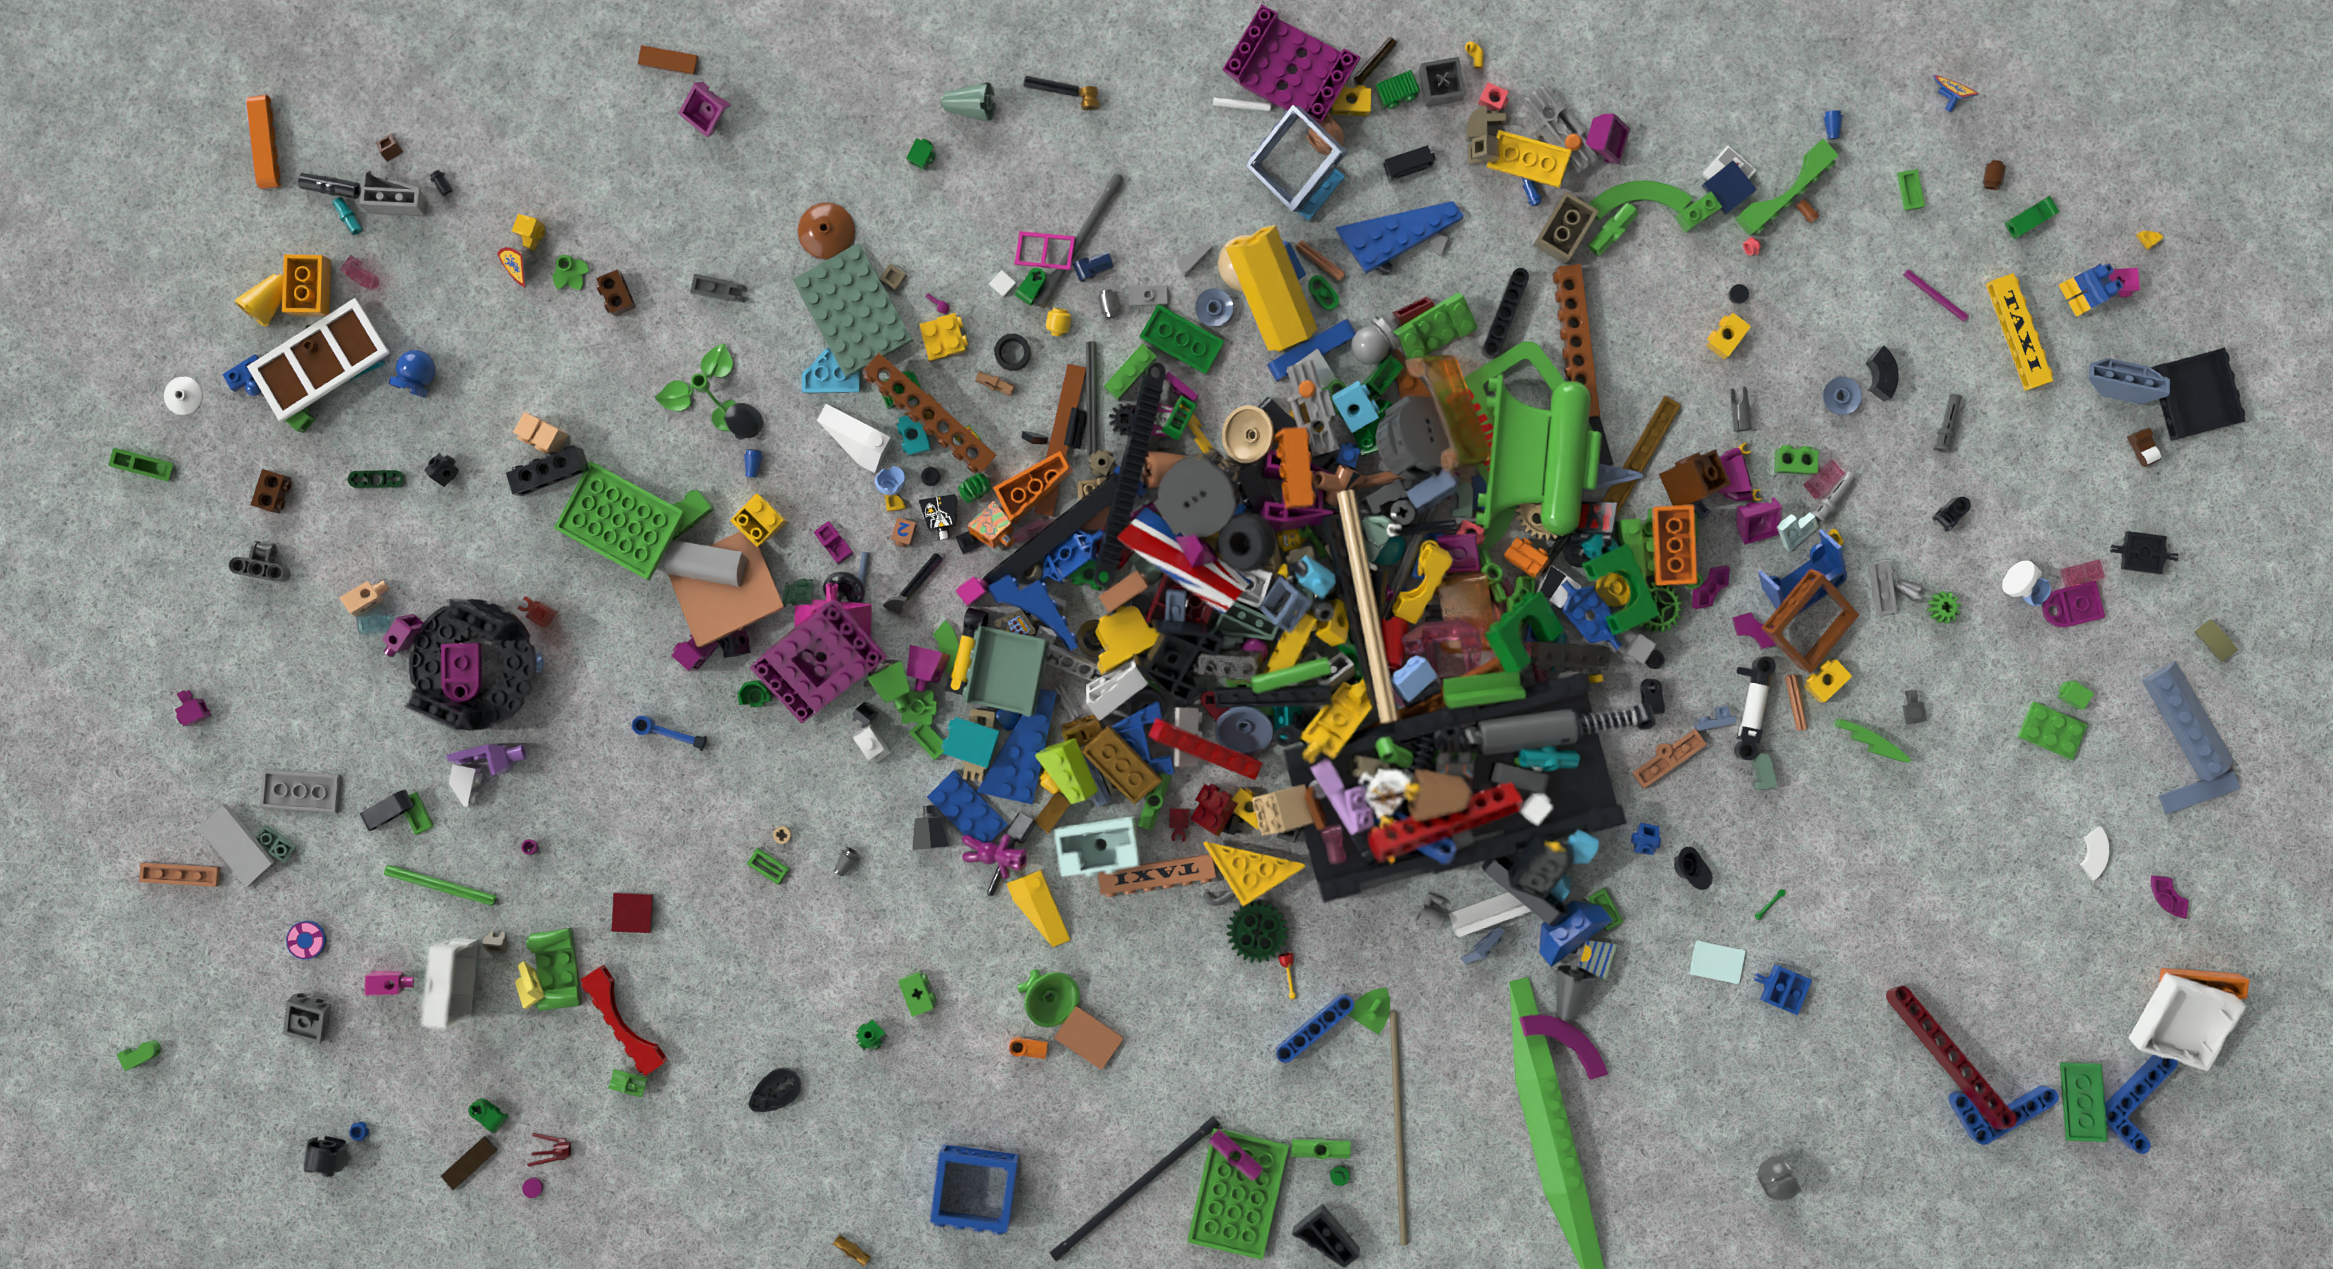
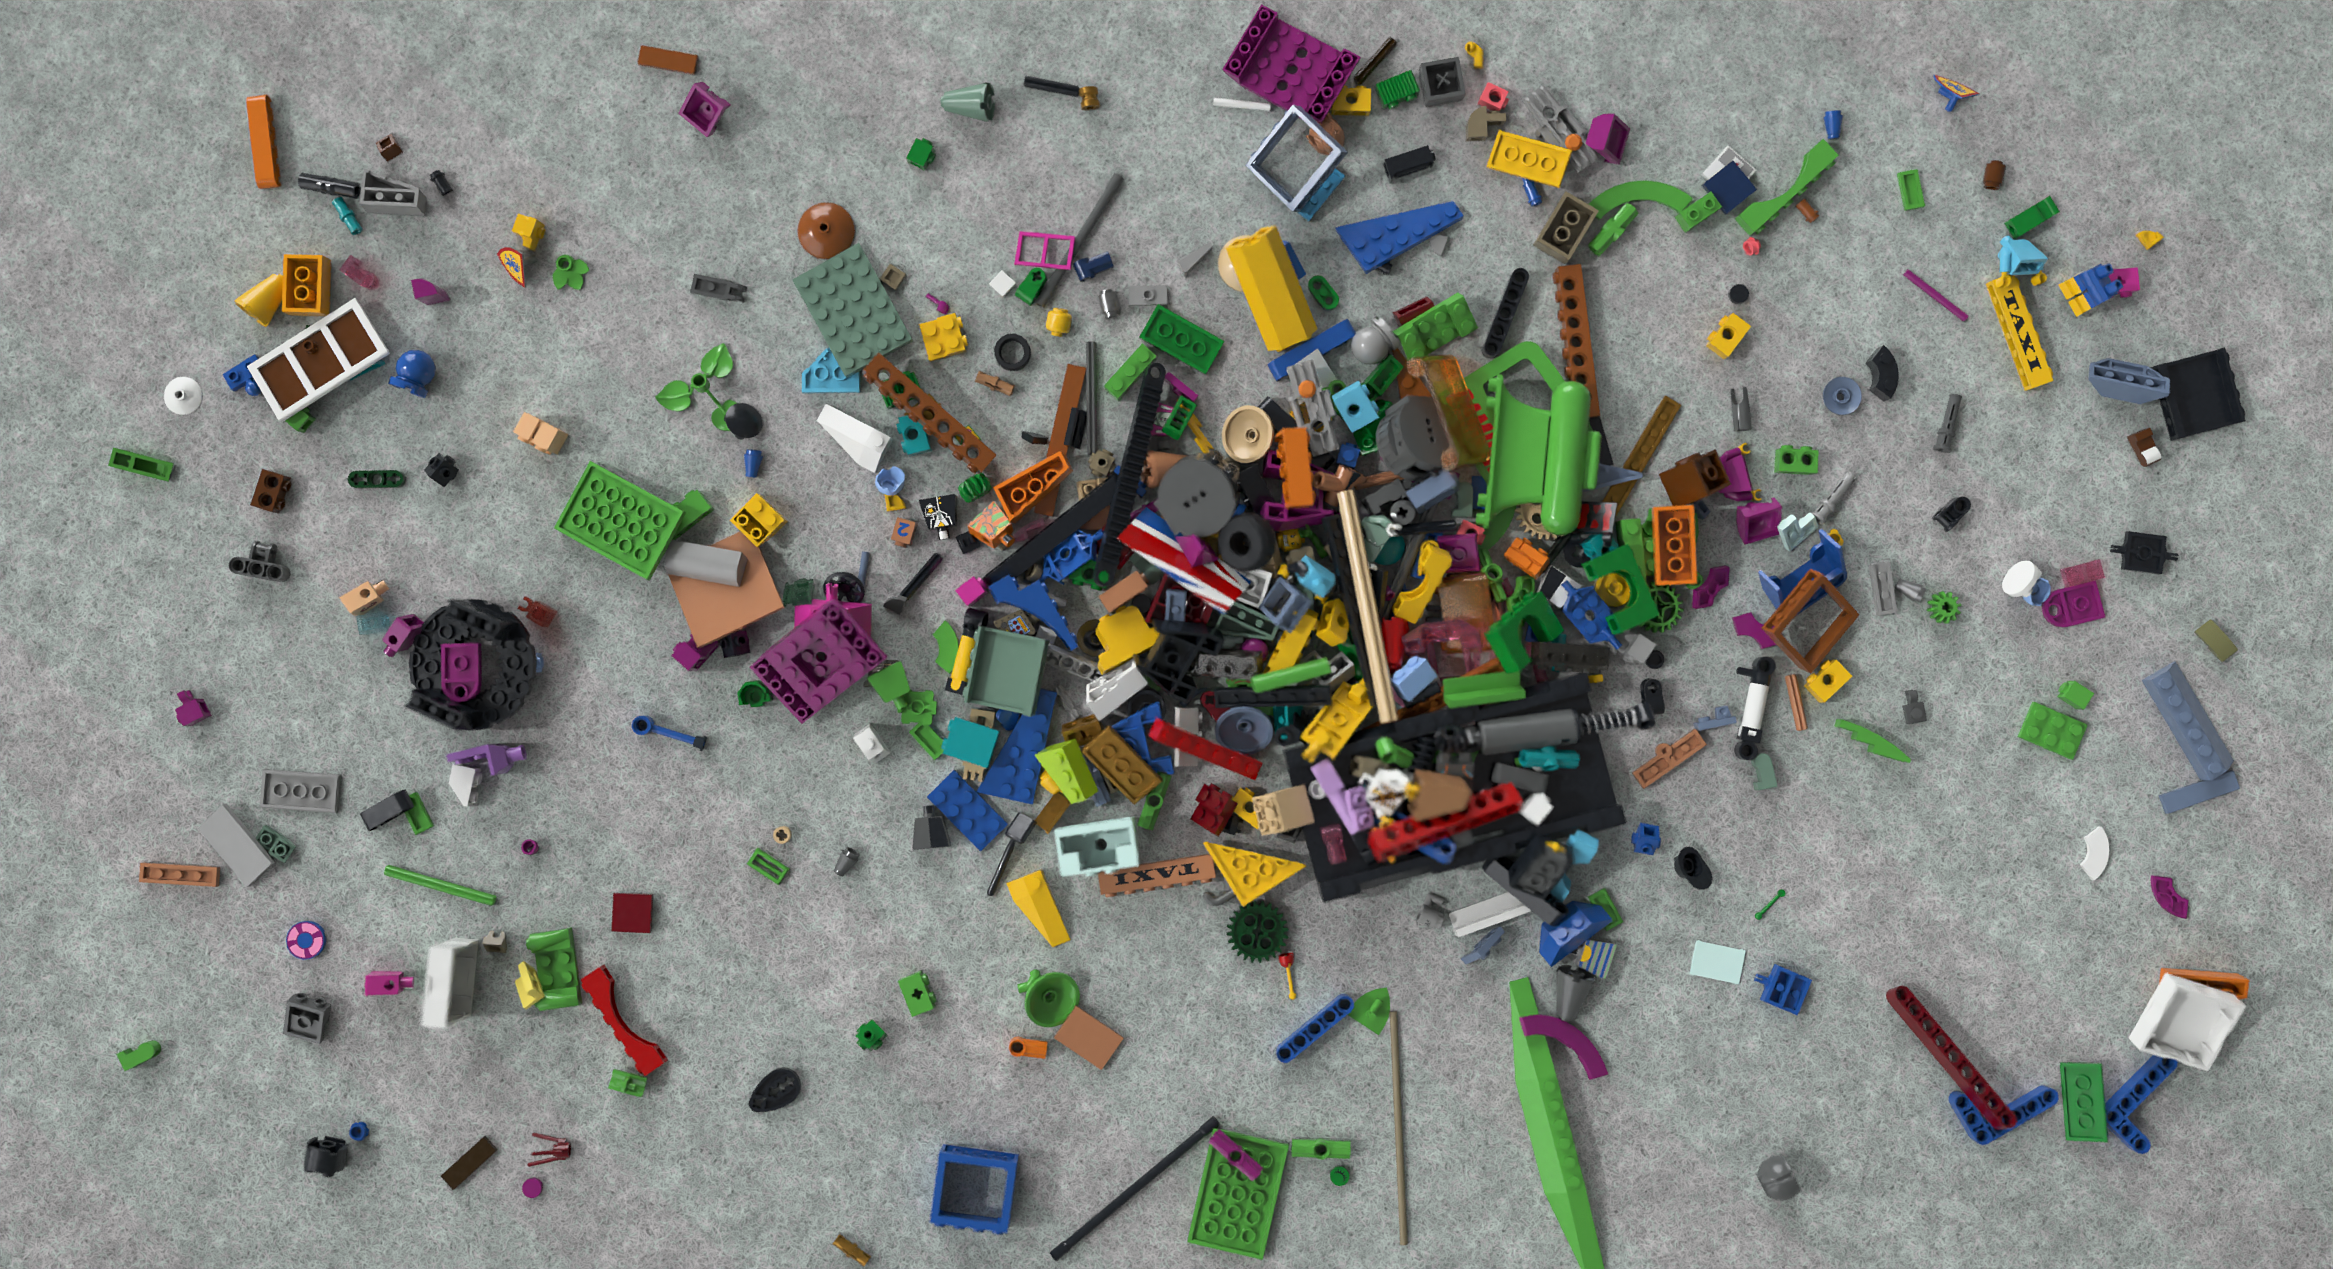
(428, 292): none -> magenta brick
(489, 1116): green piece -> none
(575, 465): black brick -> none
(619, 290): reddish brown brick -> none
(833, 542): magenta slope -> none
(865, 714): black tile -> none
(926, 666): magenta torso -> none
(930, 476): black plate -> none
(991, 853): magenta animal -> none
(1117, 419): black gear -> none
(1179, 819): dark red plate -> none
(1214, 297): sand blue dish -> none
(1315, 808): dark orange tile -> none
(1320, 260): nougat axle -> none
(1322, 608): flat silver brick -> none
(1327, 1236): black wedge -> none
(1483, 150): dark tan brick -> none
(1822, 481): clear pink slope -> none
(2020, 258): none -> medium azure torso

